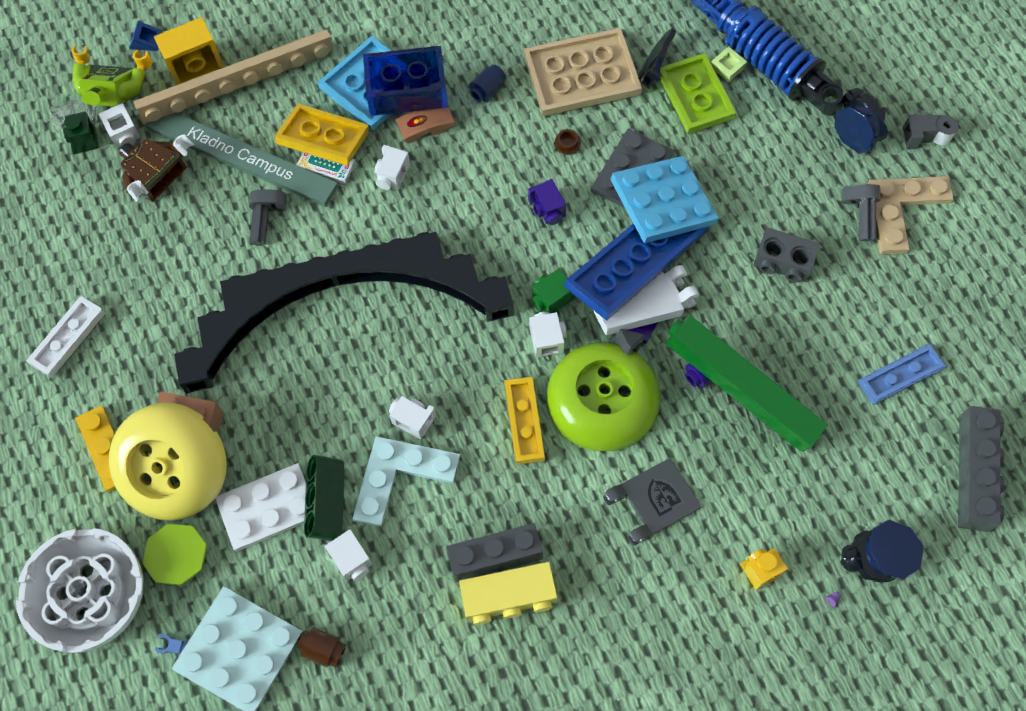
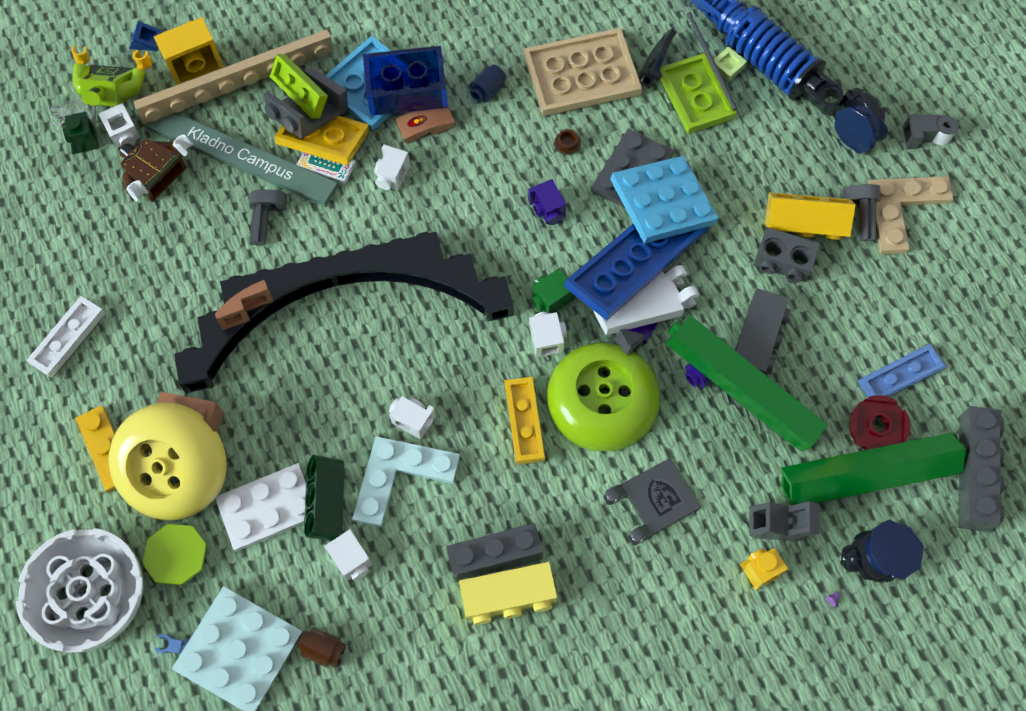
(235, 309): none -> nougat slope
(295, 119): none -> dark grey panel
(298, 86): none -> lime plate
(711, 61): none -> dark grey piece
(761, 329): none -> dark grey brick
(784, 522): none -> dark grey brick
(810, 215): none -> yellow brick
(873, 469): none -> green brick
(891, 414): none -> dark red plate

